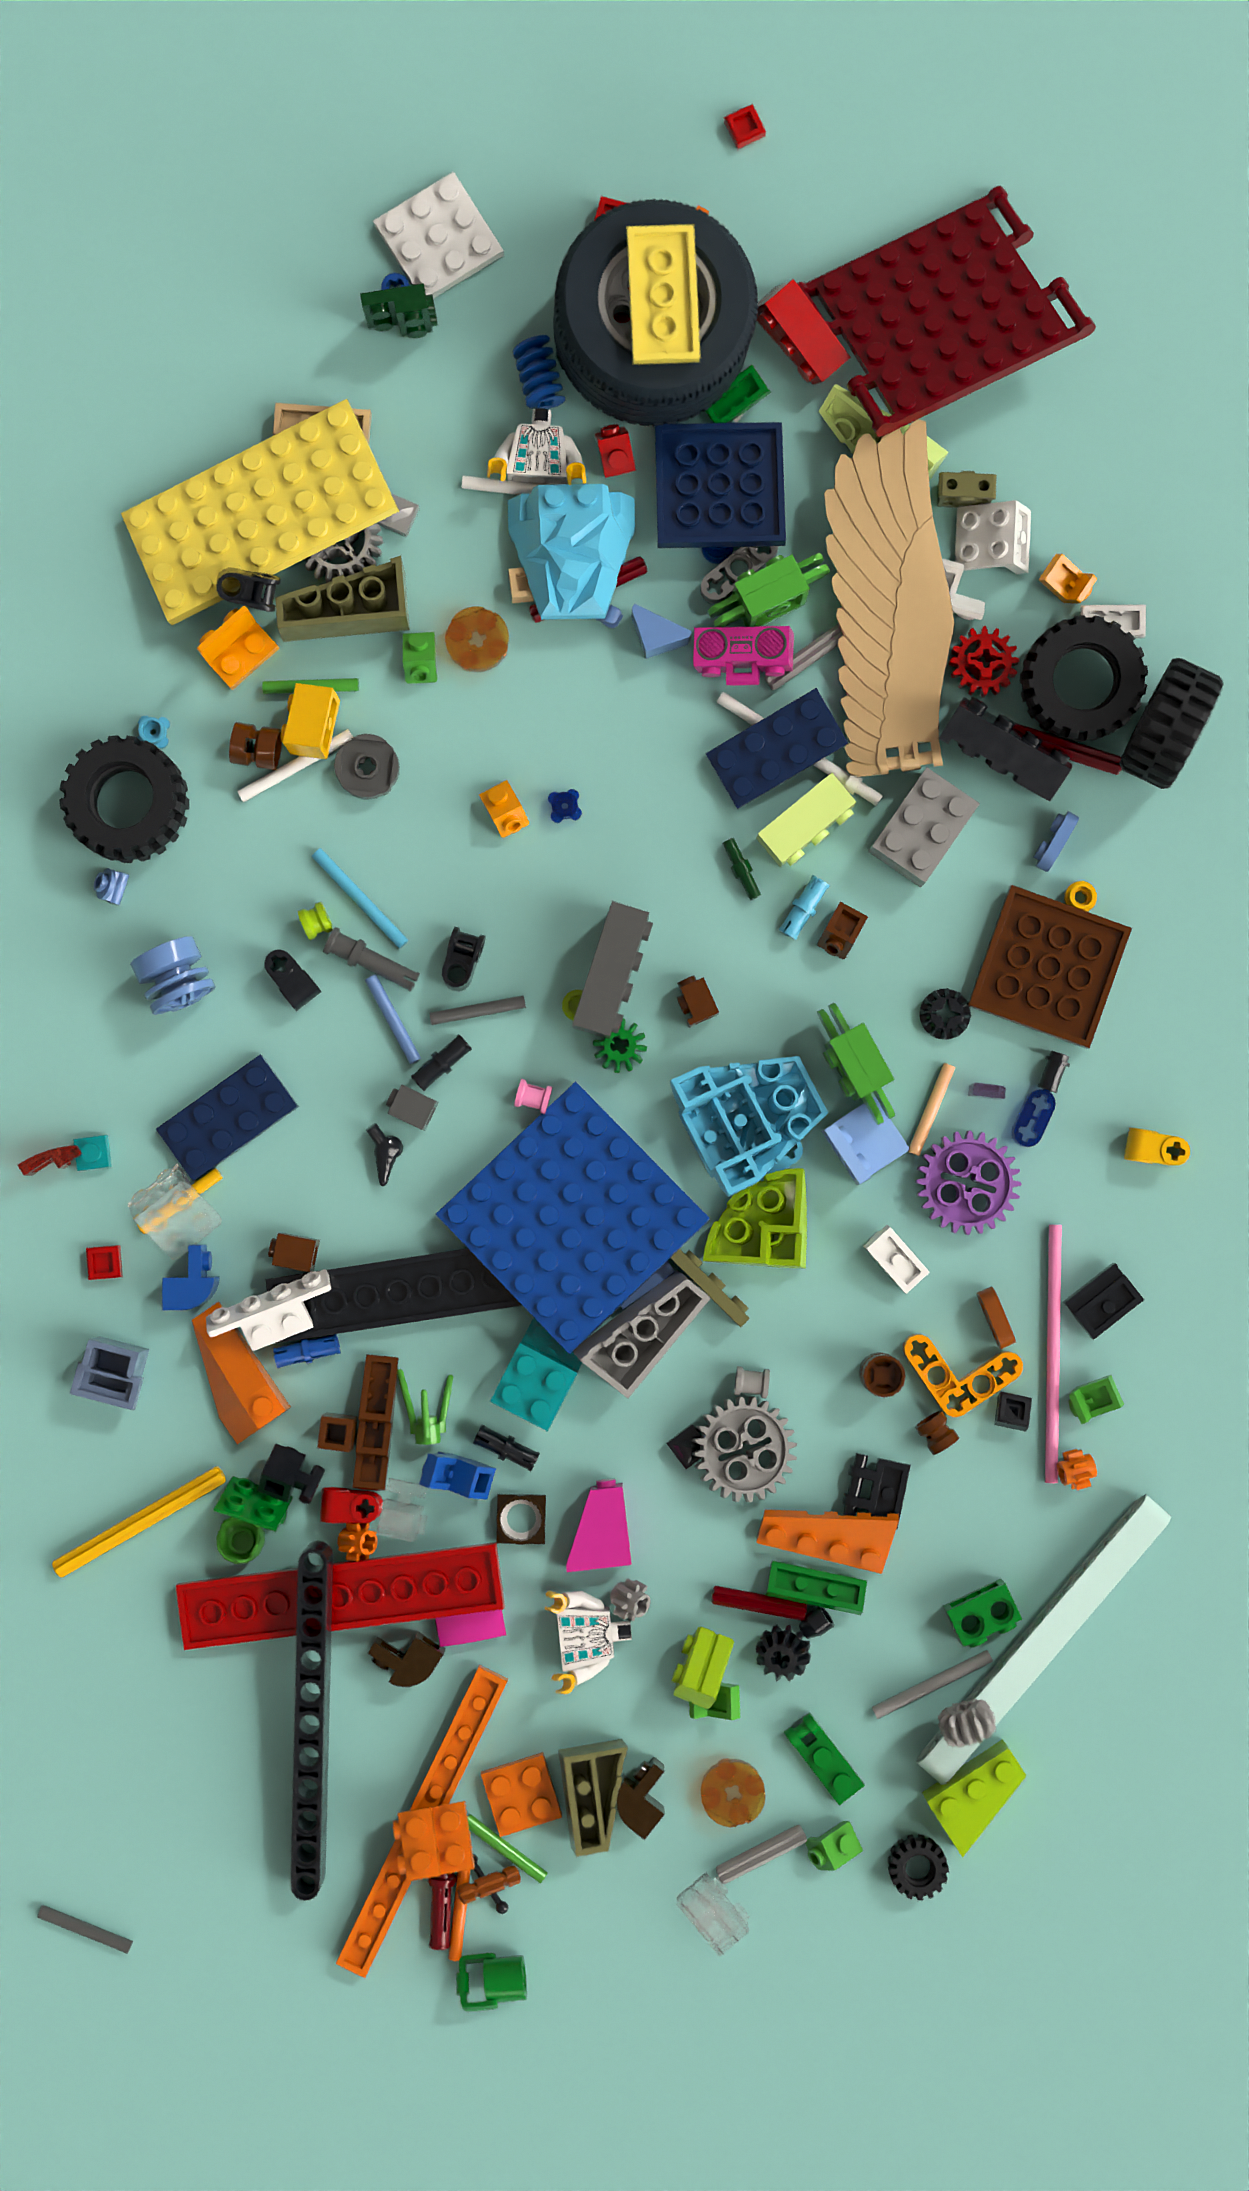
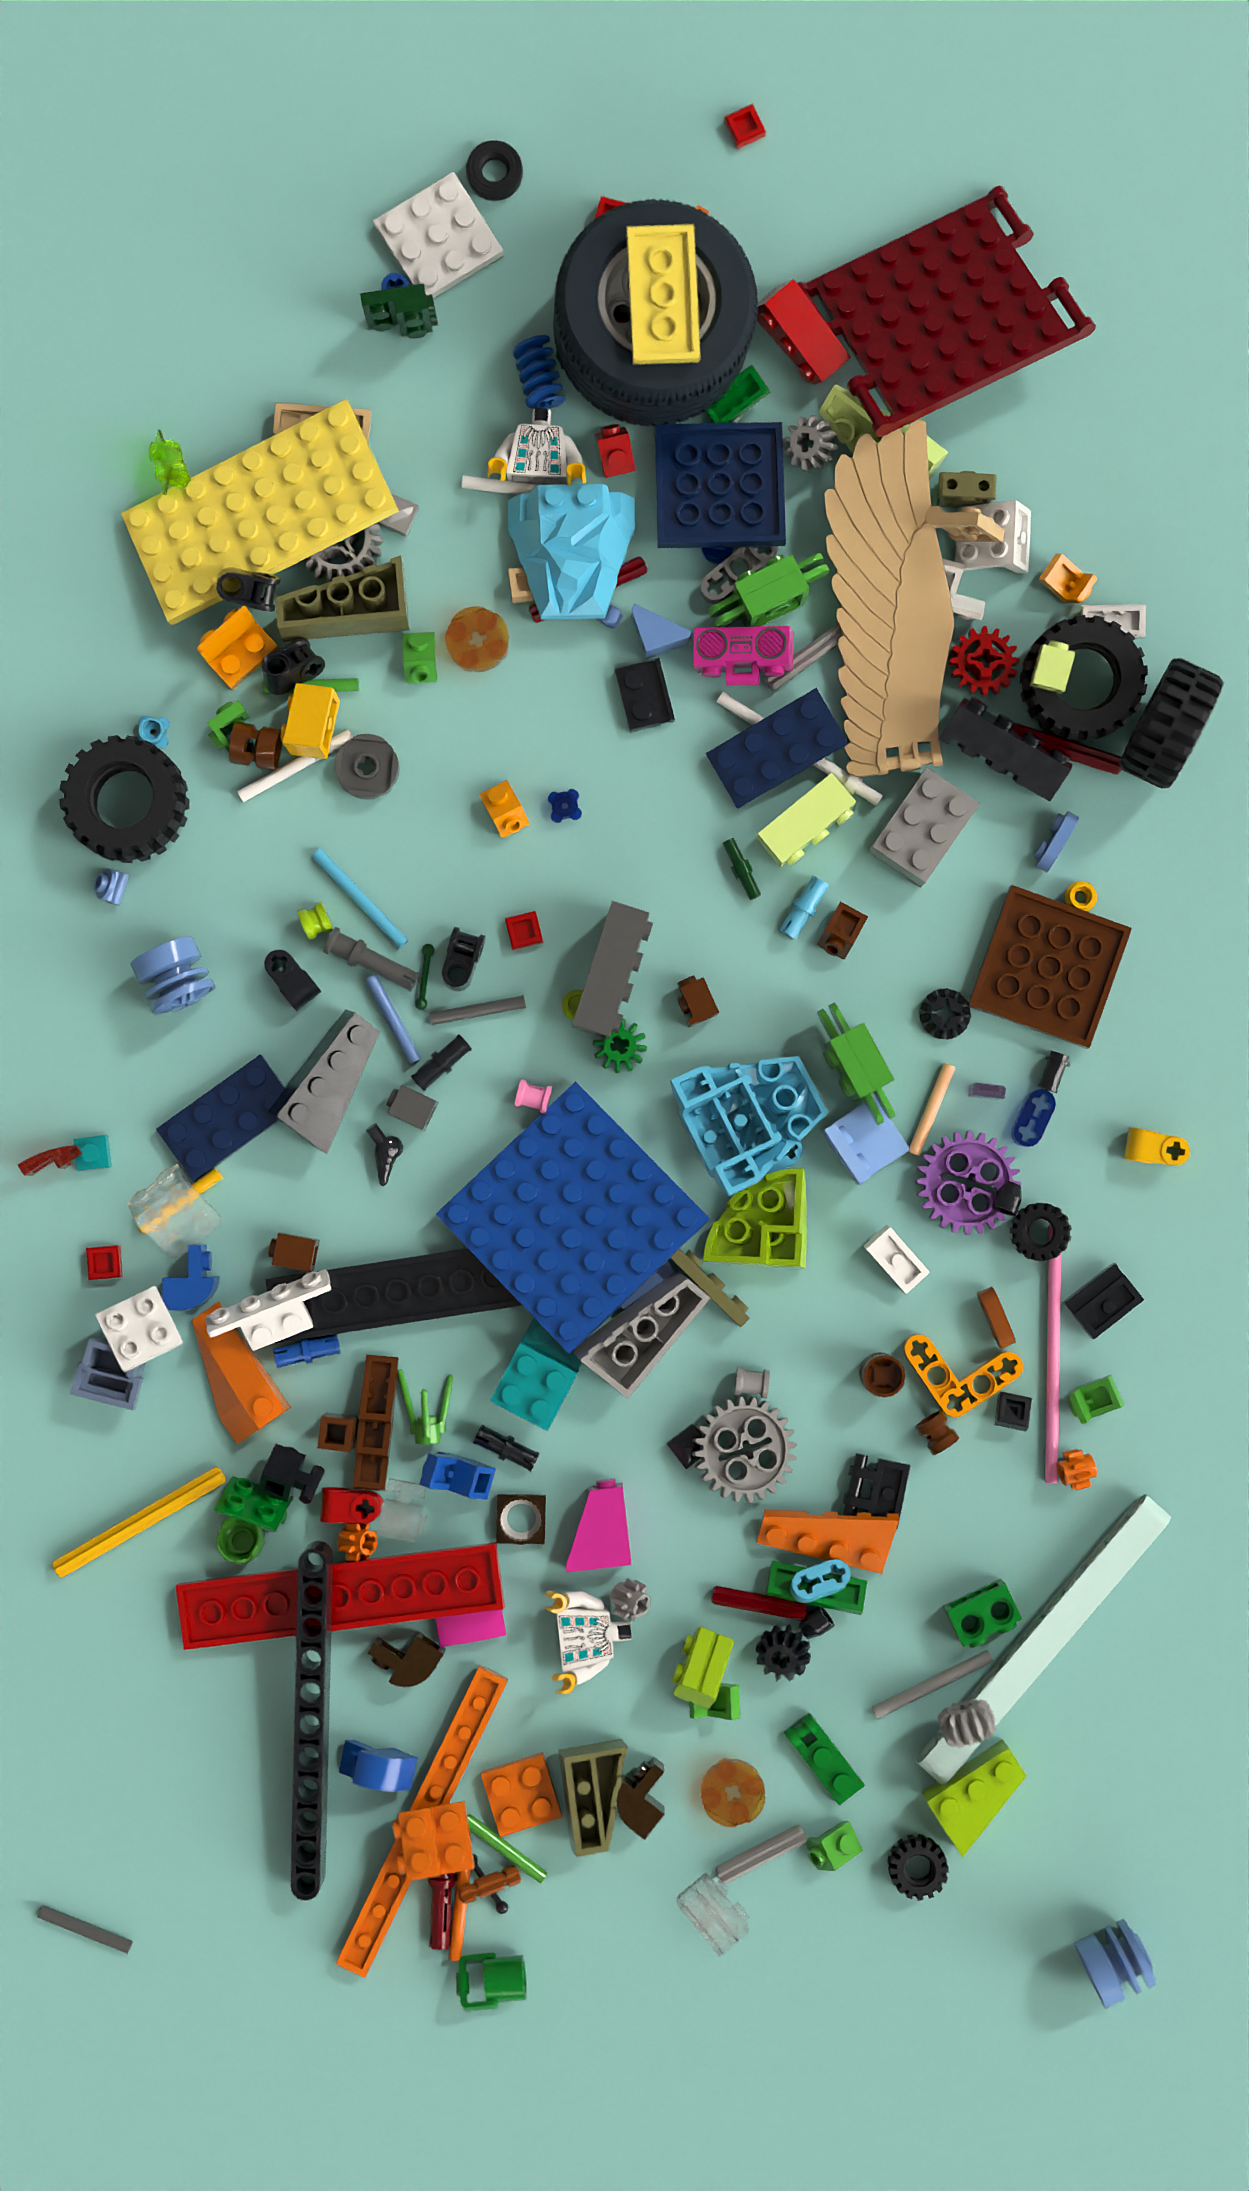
(139, 1329): none -> white bracket
(168, 463): none -> clear neon green hinge
(224, 722): none -> bright green bracket
(291, 666): none -> black piece
(325, 1083): none -> wedge
(377, 1768): none -> blue brick
(428, 951): none -> dark green hinge
(494, 151): none -> black tyre
(524, 930): none -> red tile
(644, 695): none -> black plate
(810, 430): none -> light grey gear
(822, 1588): none -> medium azure beam
(965, 525): none -> tan plate
(1008, 1199): none -> black hose
(1052, 667): none -> yellowish green brick
(1060, 1226): none -> black tyre
(1115, 1963): none -> medium blue wheel

